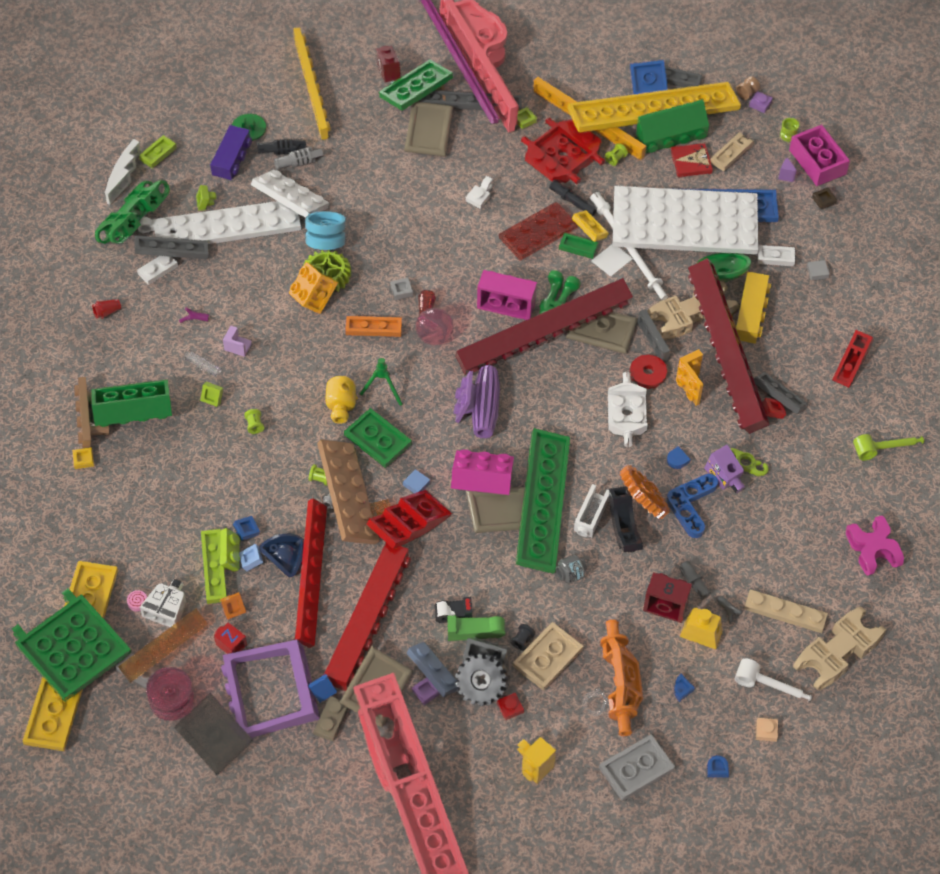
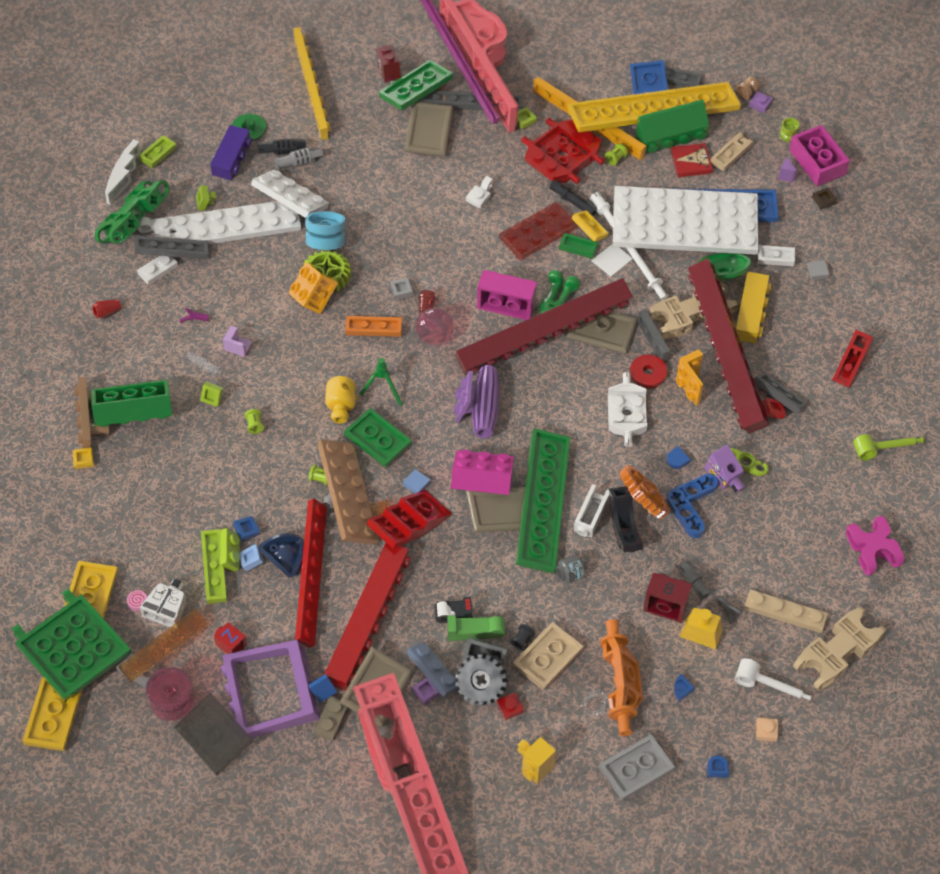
(233, 605): orange plate -> none

